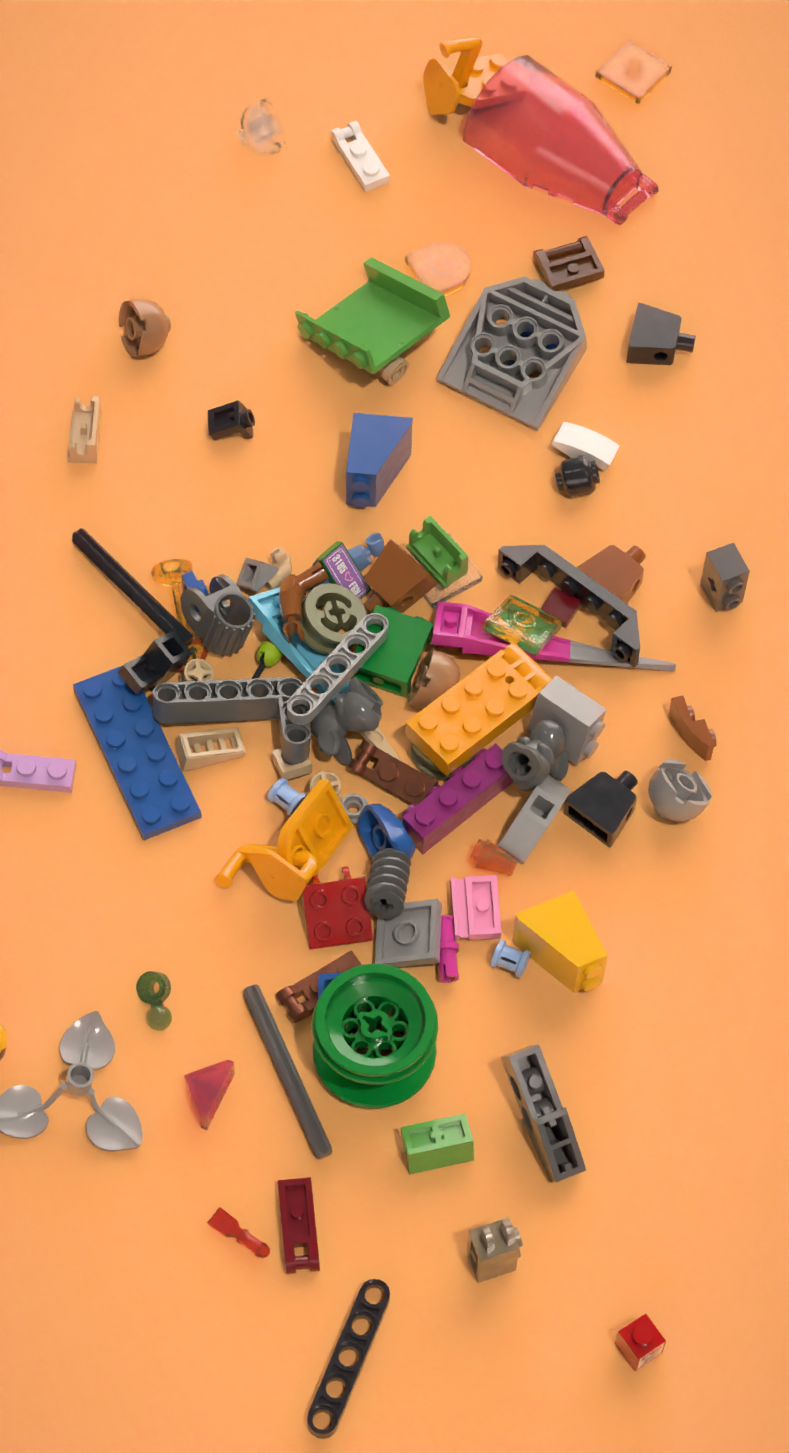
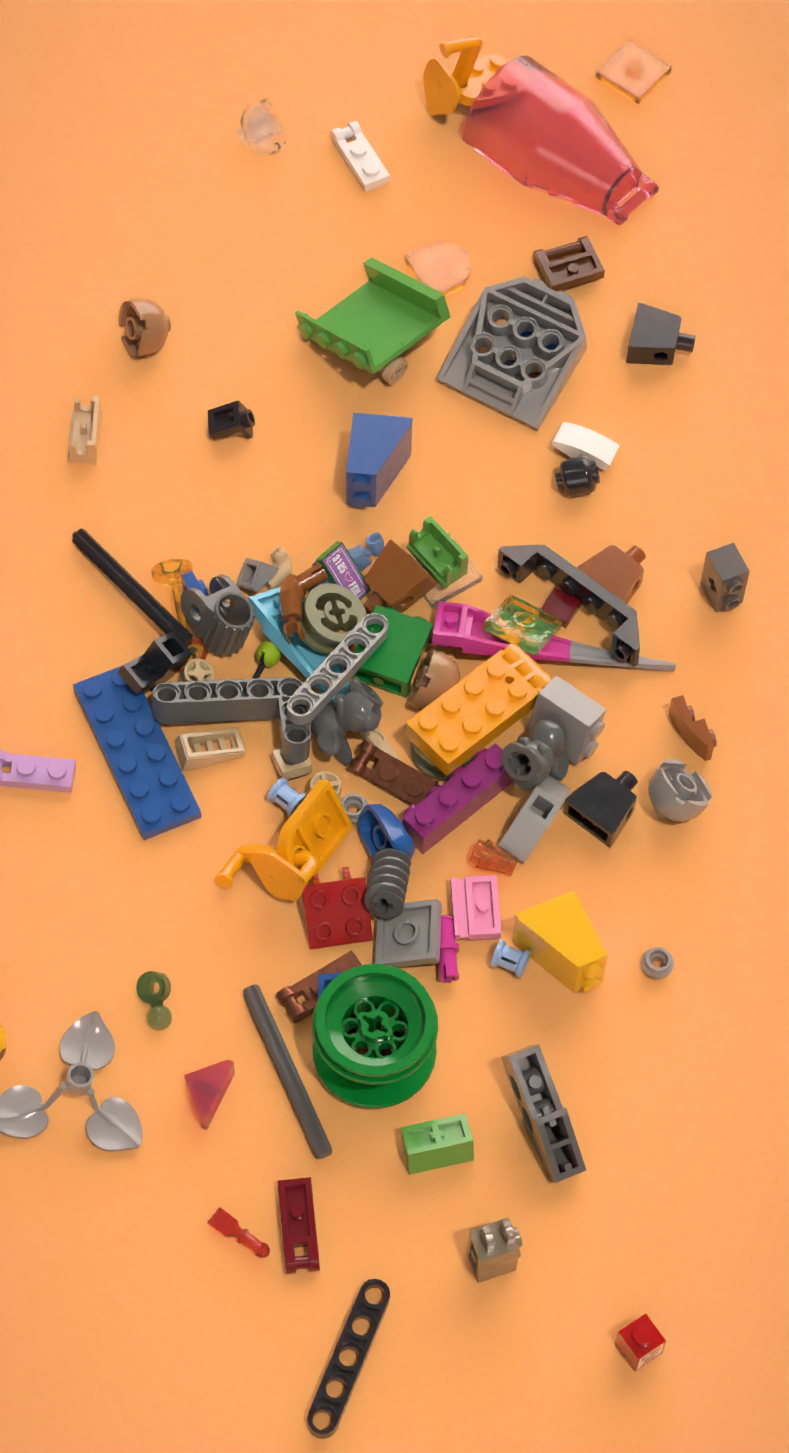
(657, 954): none -> light grey plate

